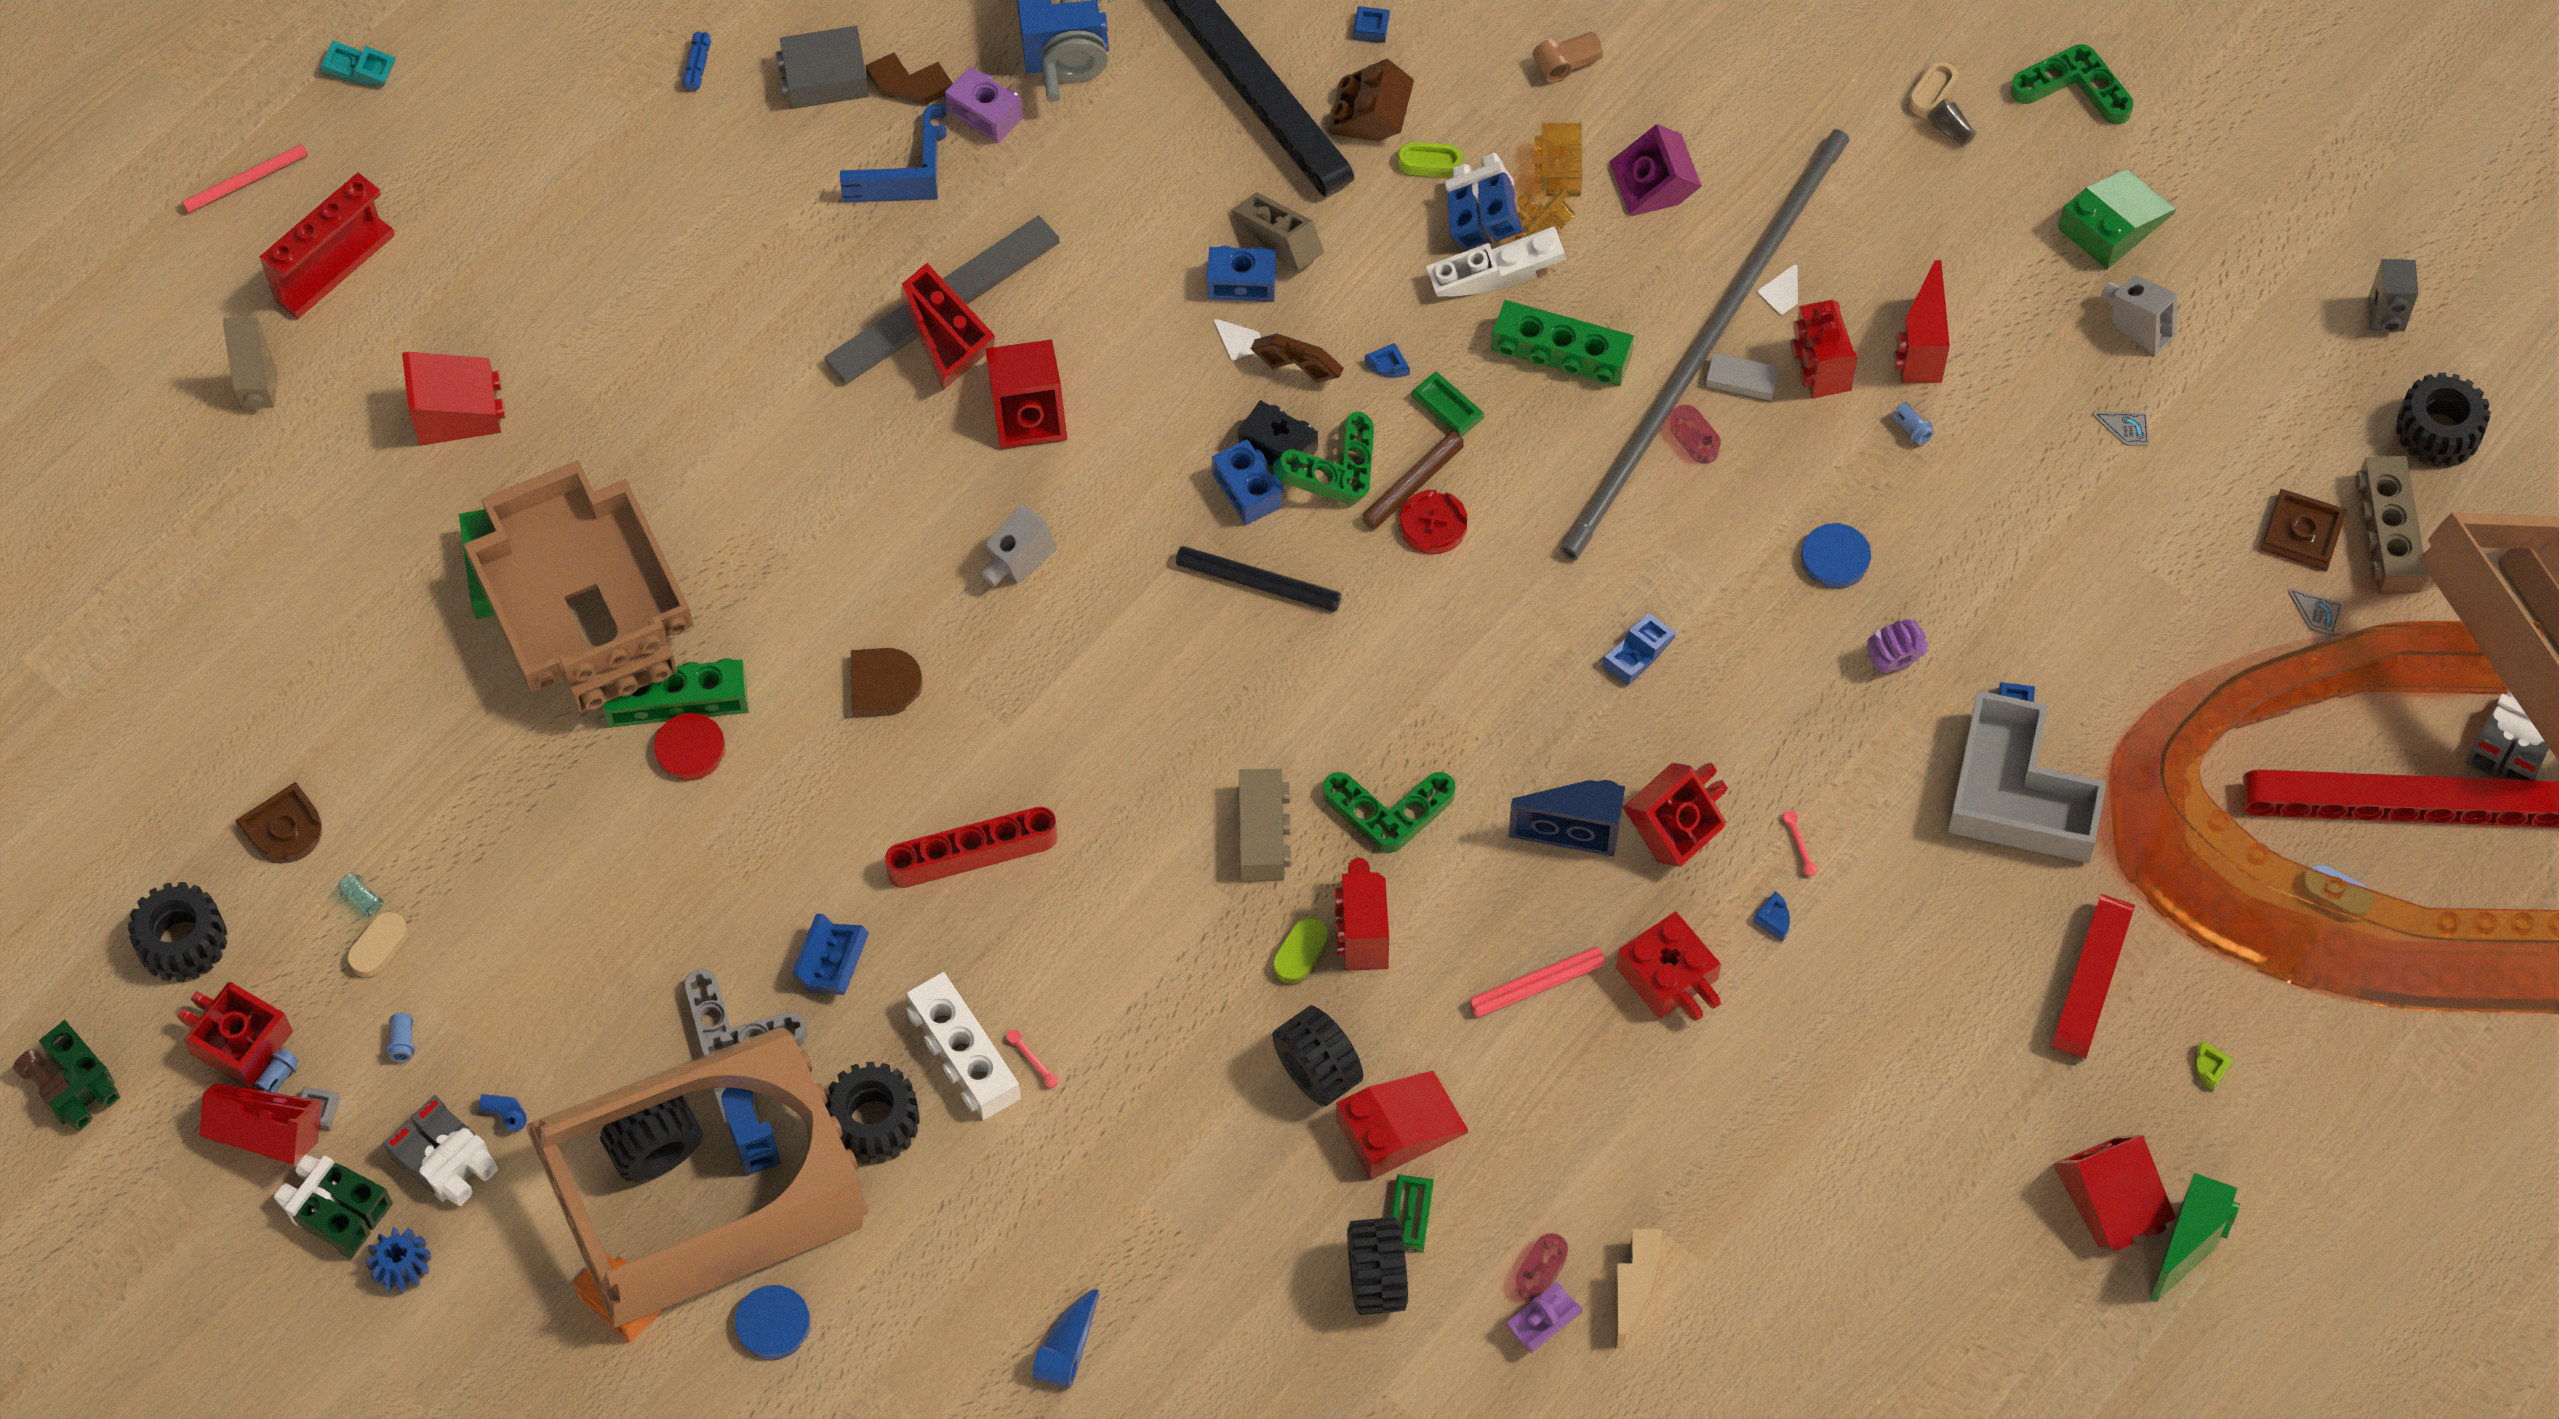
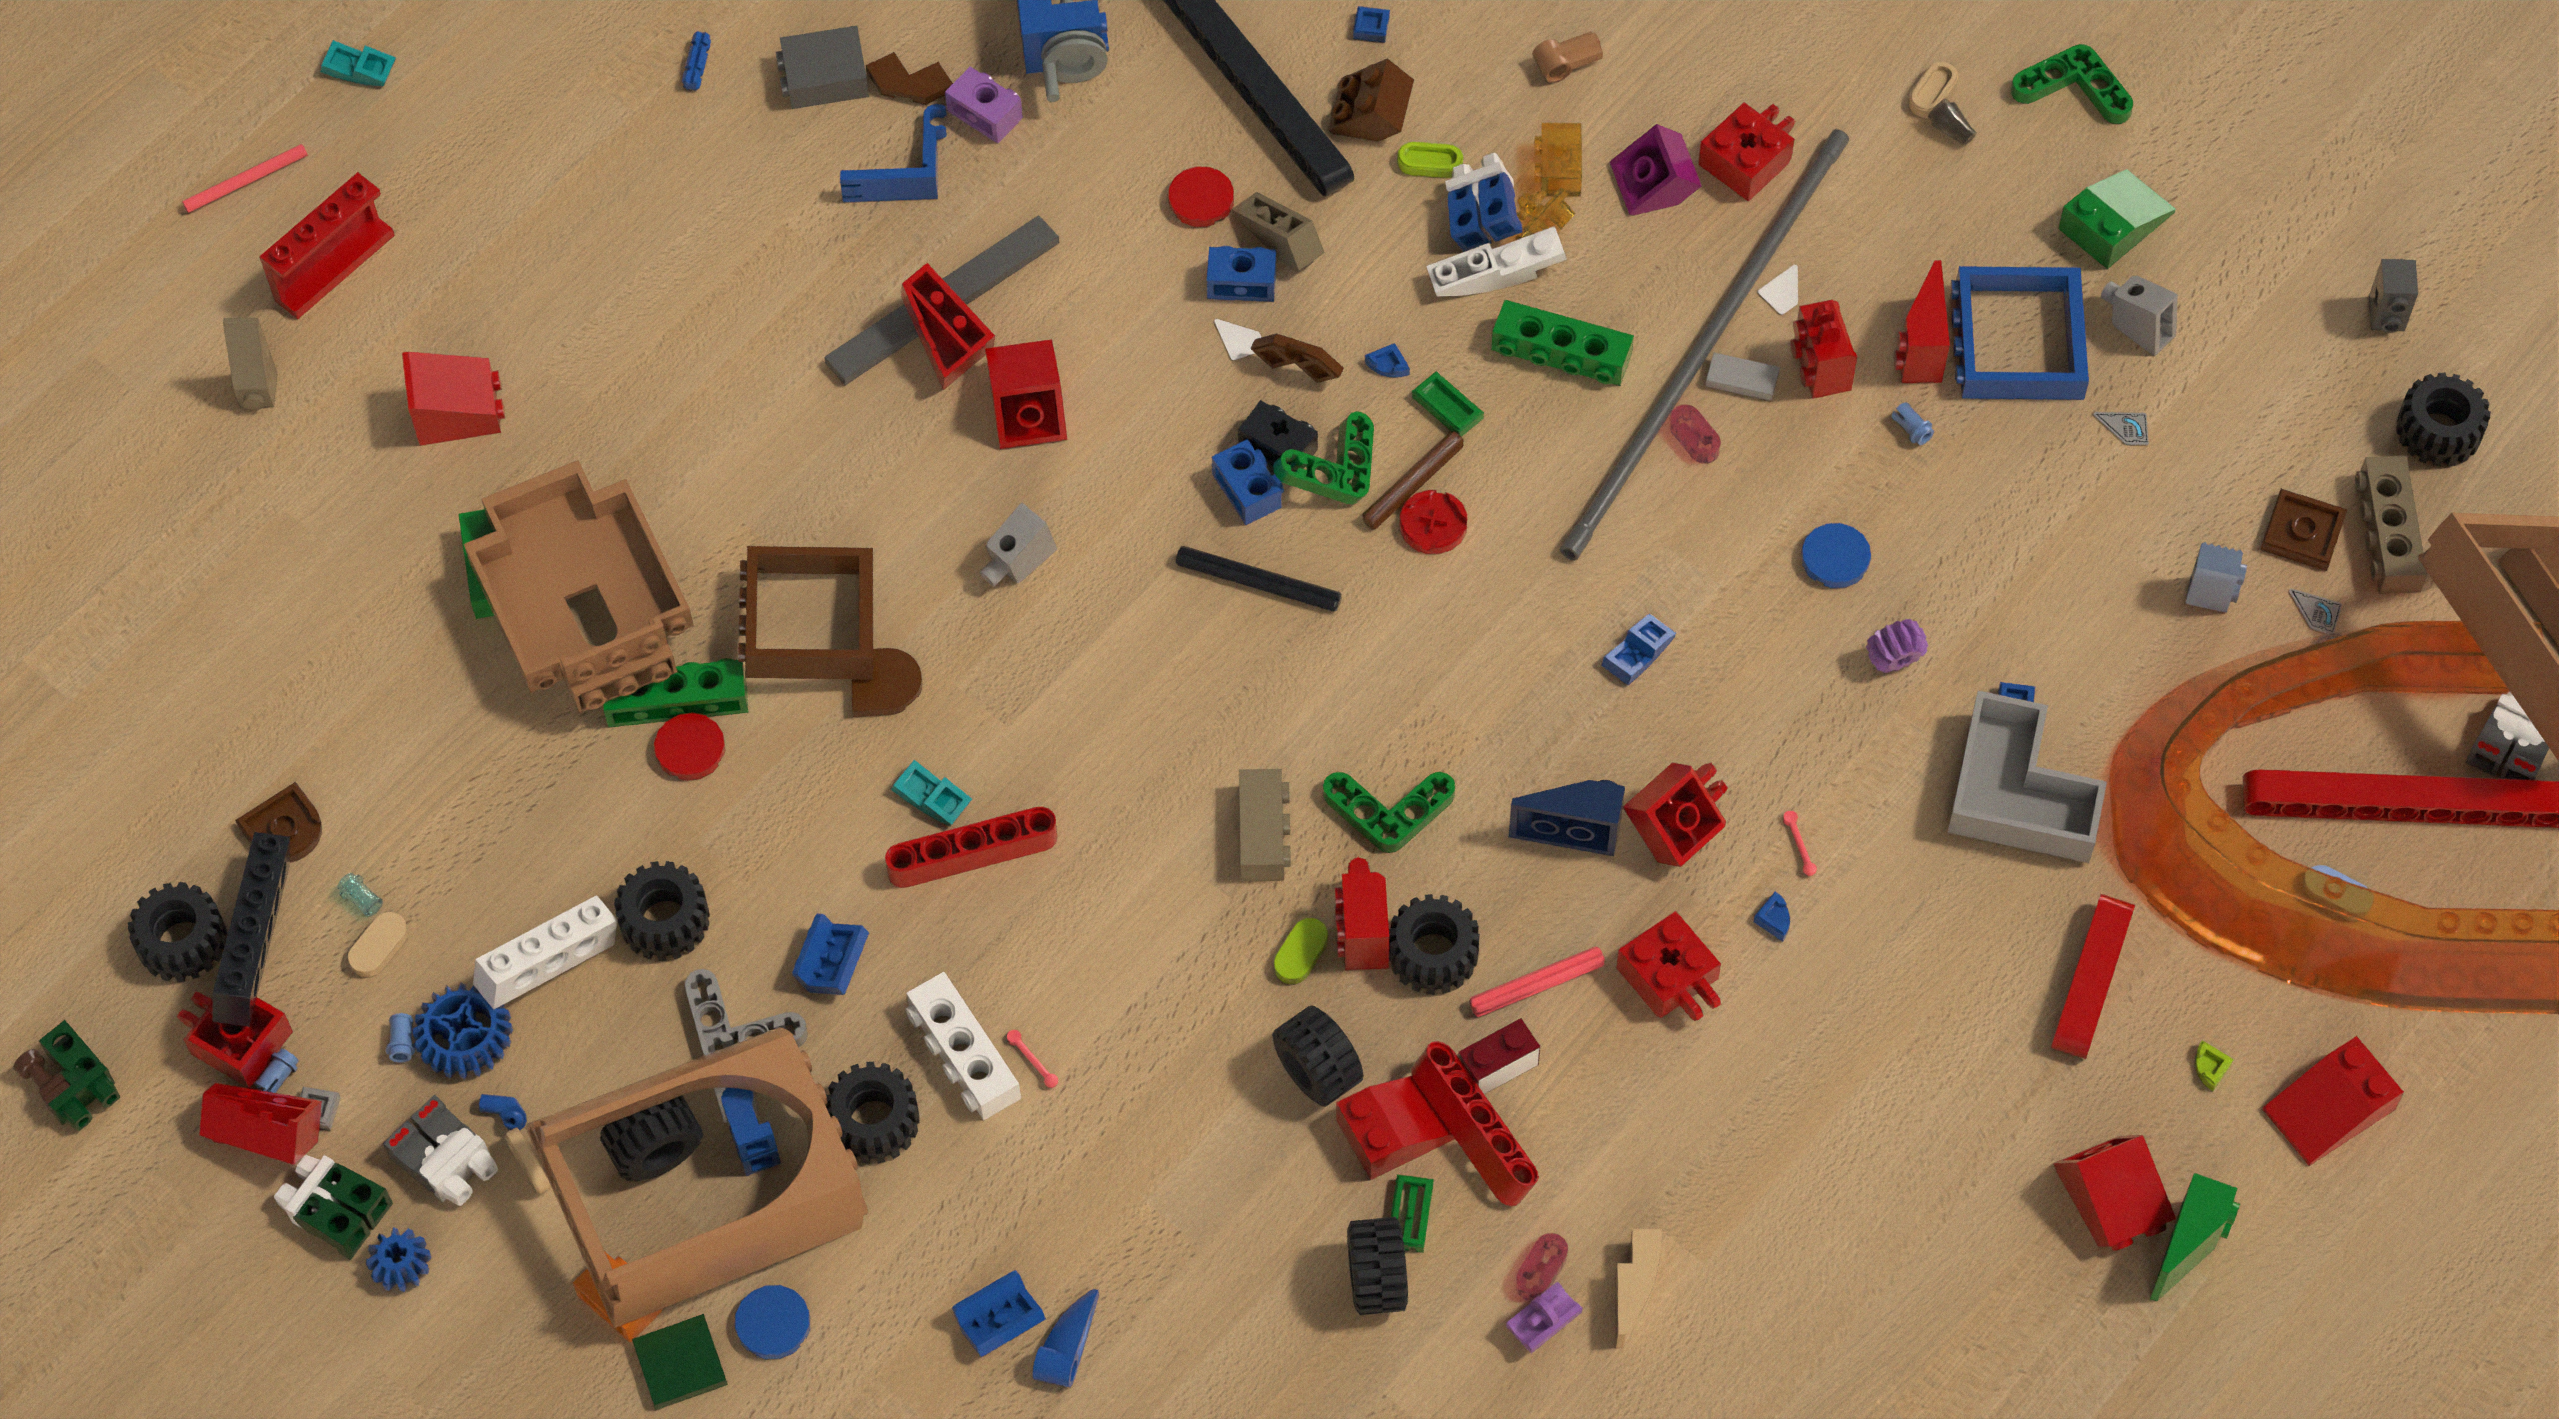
(251, 929): none -> black brick
(472, 1046): none -> blue gear
(527, 1161): none -> tan tile
(544, 952): none -> white brick
(655, 886): none -> black tyre
(679, 1362): none -> dark green tile
(807, 662): none -> reddish brown window
(931, 795): none -> teal slope
(997, 1313): none -> blue bracket
(1201, 196): none -> red tile
(1438, 918): none -> black tyre
(1474, 1123): none -> red beam
(1501, 1056): none -> dark red brick
(1748, 149): none -> red hinge
(2020, 384): none -> blue window
(2216, 578): none -> sand blue brick
(2334, 1101): none -> red slope

